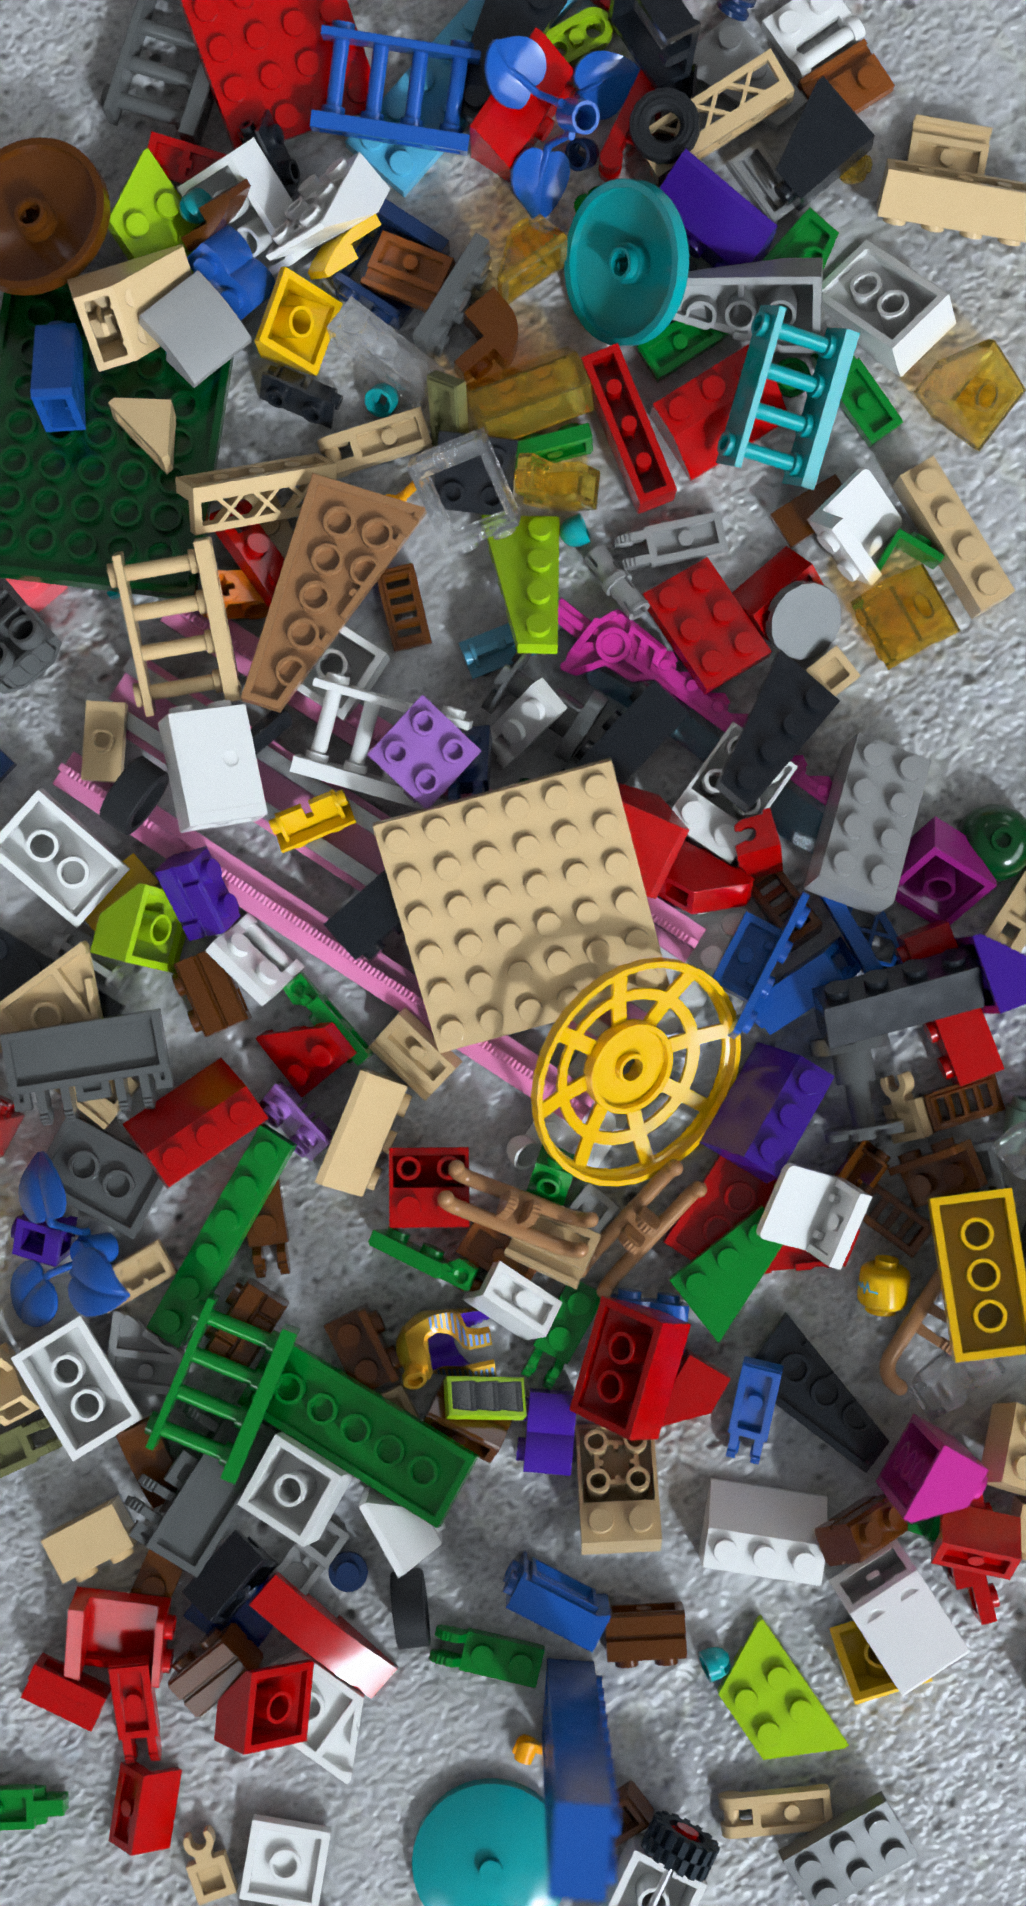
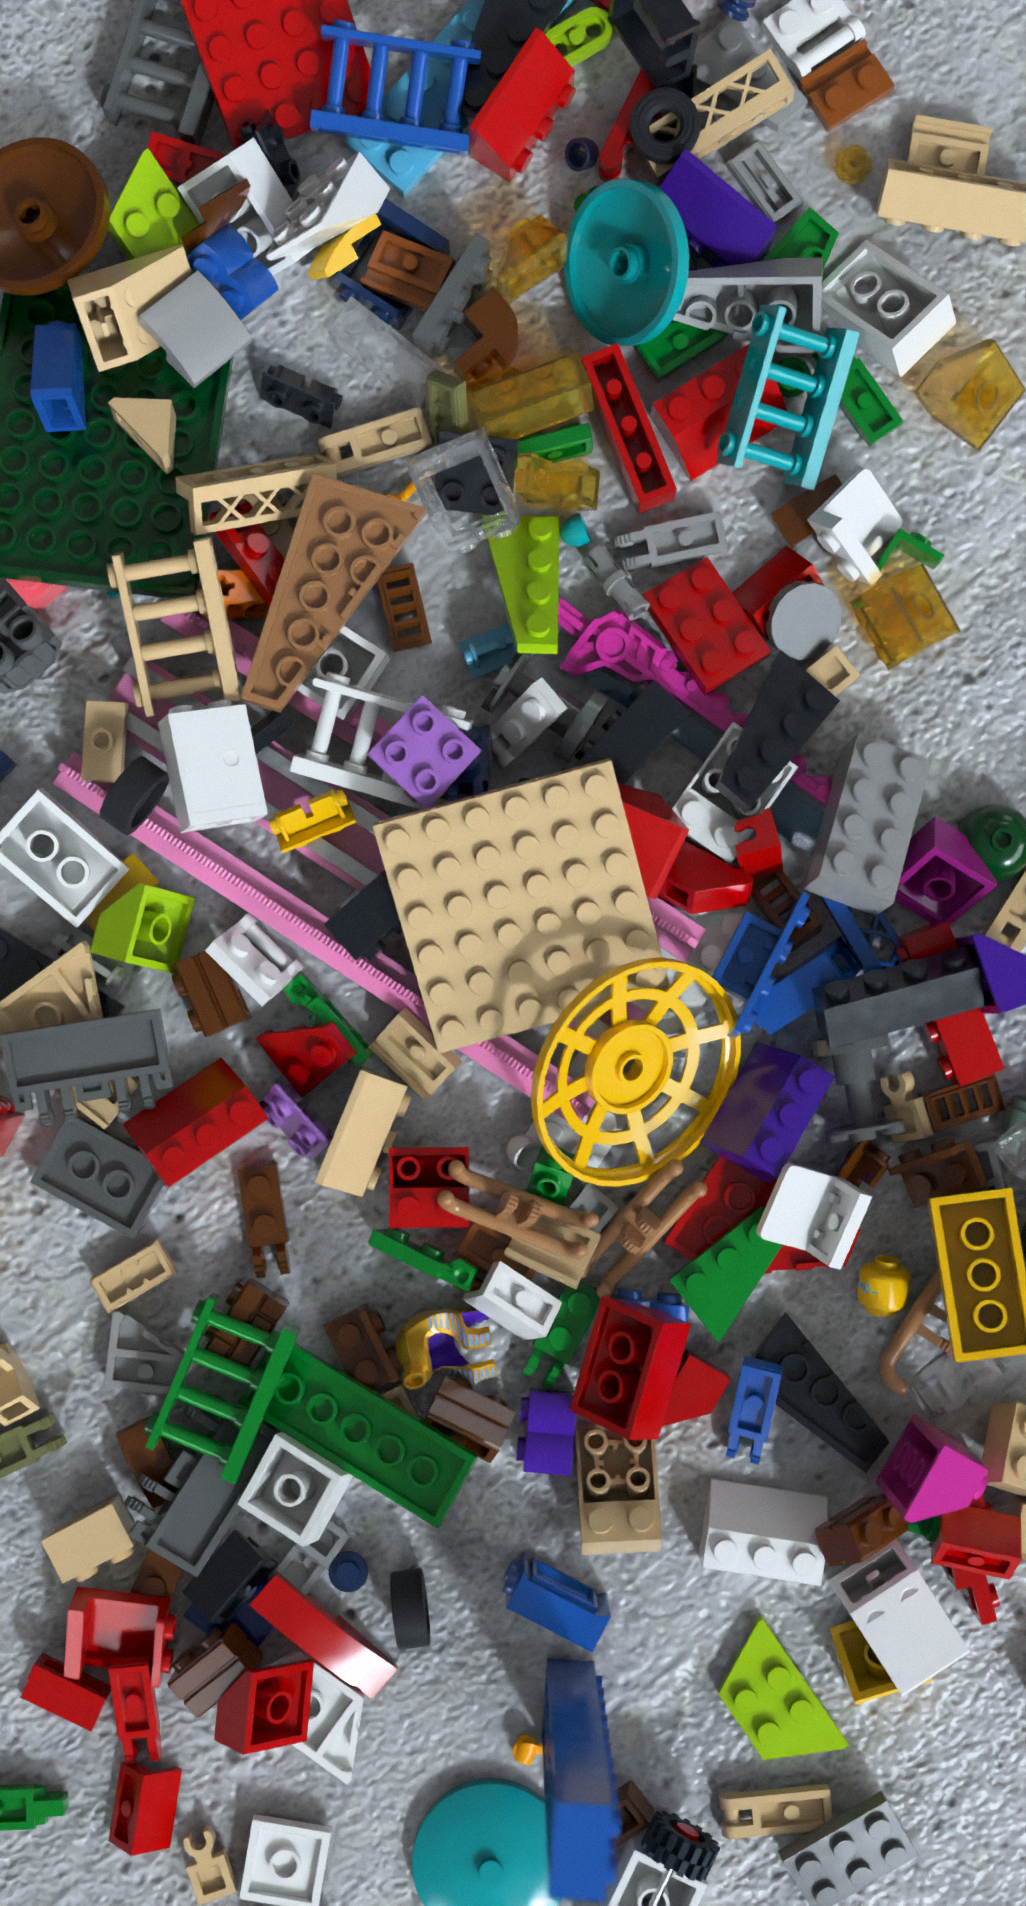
(40, 1241): dark purple brick -> none
(76, 1387): white slope -> none
(94, 1283): blue plant -> none
(191, 202): teal hinge -> none
(198, 893): dark purple brick -> none
(222, 1234): green plate -> none
(296, 323): yellow slope -> none
(375, 394): teal hinge -> none
(398, 1531): white slope -> none
(484, 1398): tile -> none
(490, 1655): green hinge -> none
(514, 70): blue plant -> none
(646, 1633): reddish brown brick -> none
(714, 1663): teal hinge -> none
(821, 147): black slope -> none
(920, 1237): reddish brown slope -> none
(949, 527): tan brick -> none

